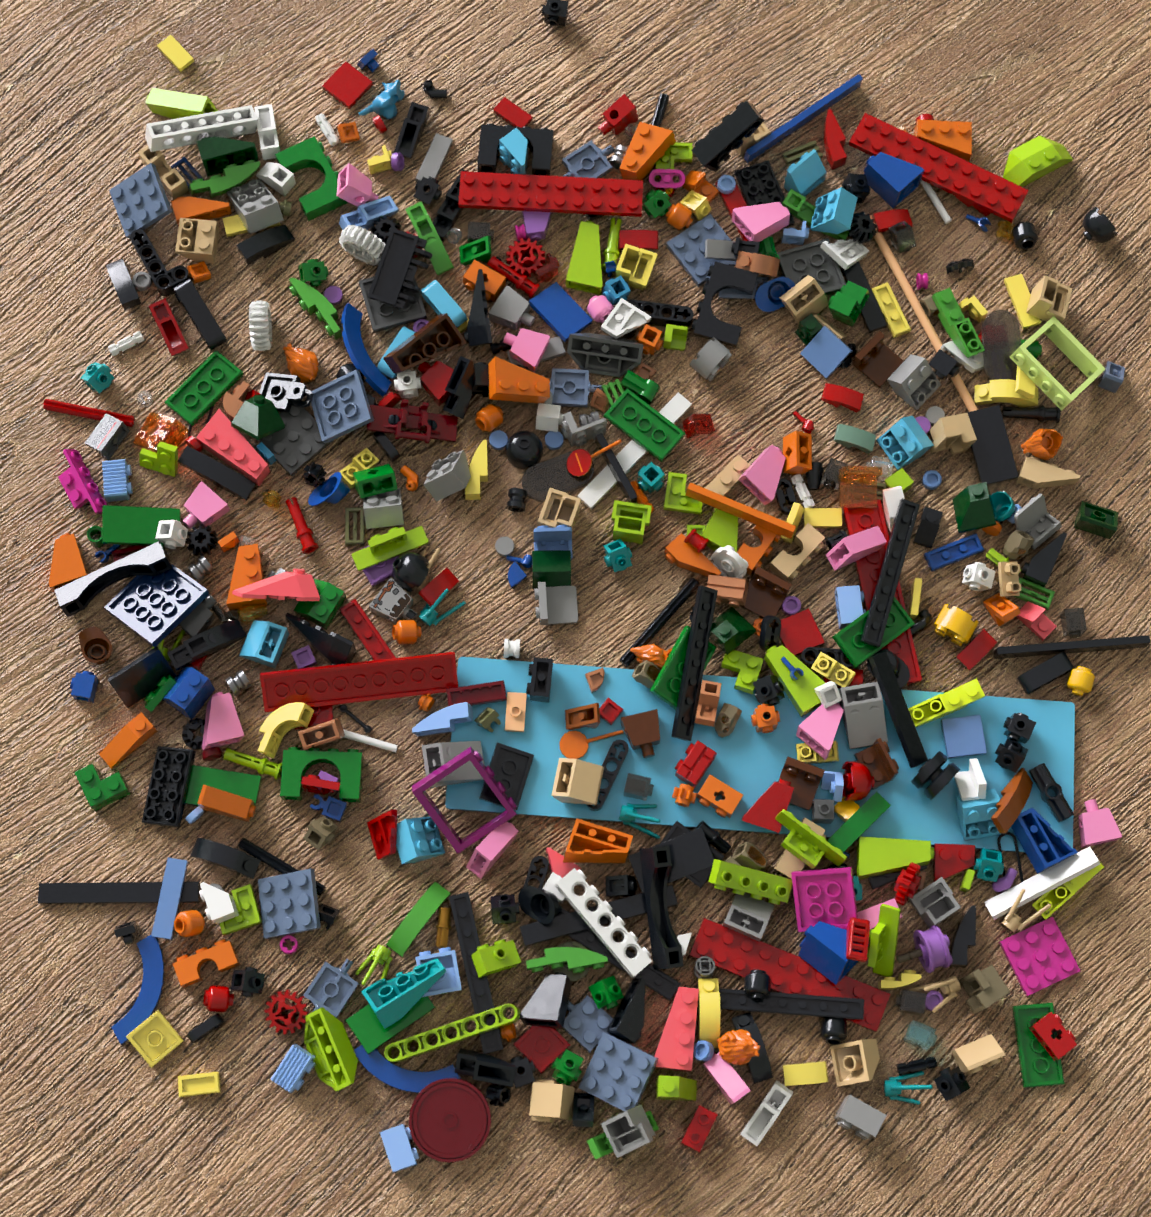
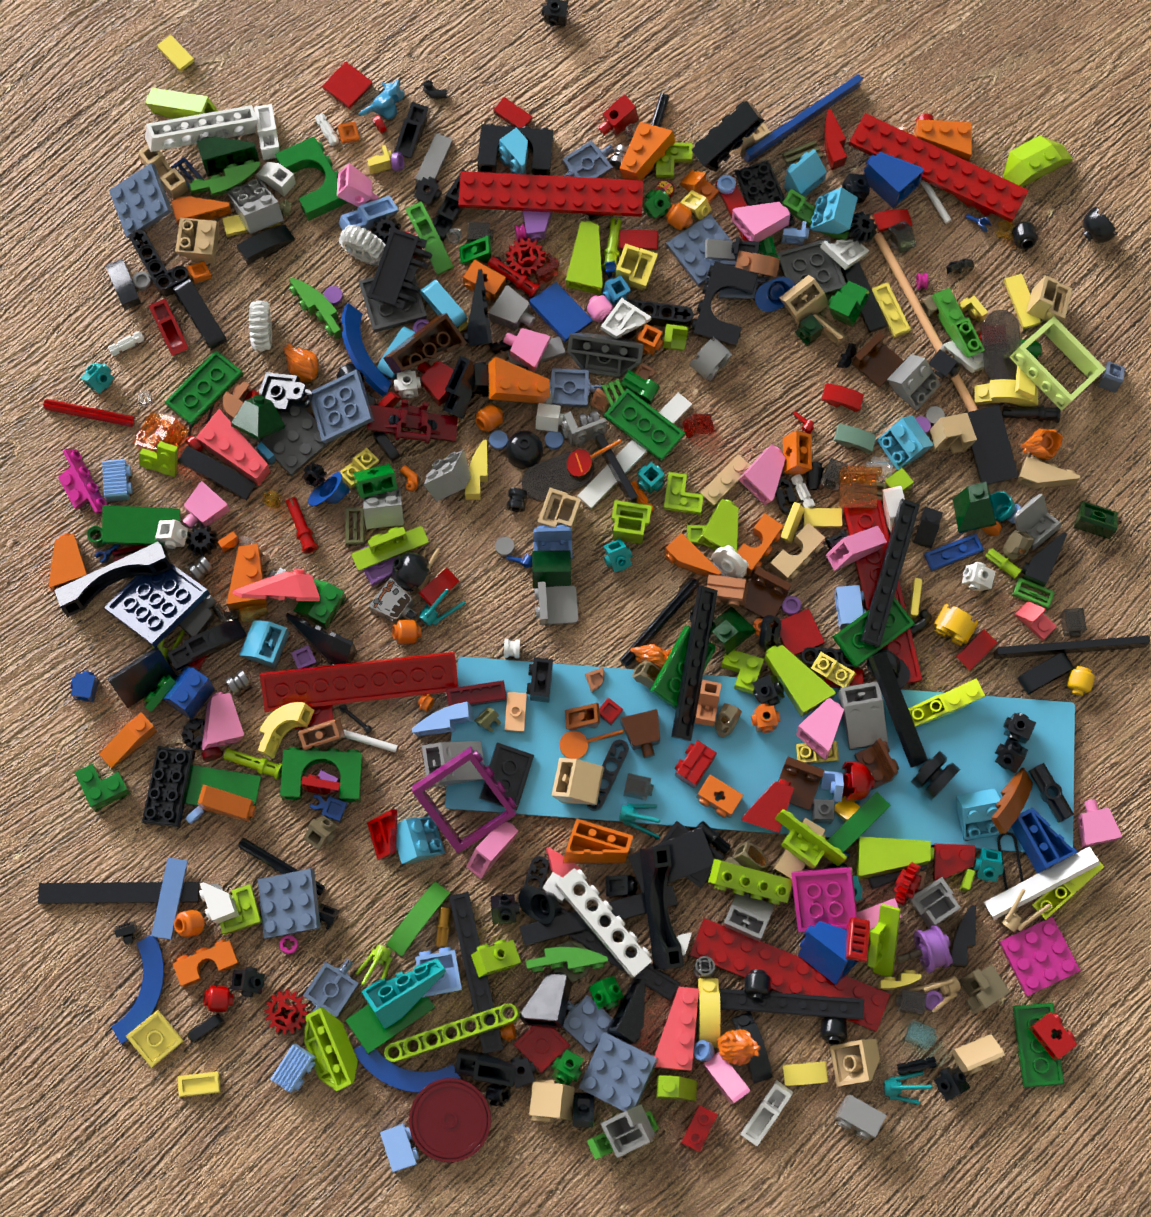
(95, 645): reddish brown piece -> none
(107, 436): panel -> none
(225, 857): black arch -> none
(313, 272): green brick -> none
(366, 631): red tile -> none
(368, 60): blue tile -> none
(515, 575): blue tile -> none
(666, 178): dark pink plate -> none
(684, 795): orange gear -> none
(696, 540): red bush -> none
(740, 510): orange tile -> none
(791, 668): blue hand -> none
(826, 352): medium blue tile -> none
(828, 694): white slope -> none
(931, 480): medium blue tile -> none
(963, 736): medium blue tile -> none
(971, 783): white panel -> none
(1001, 609): orange slope -> none
(1004, 883): medium lavender arm -> none
(1009, 578): tan hips -> none

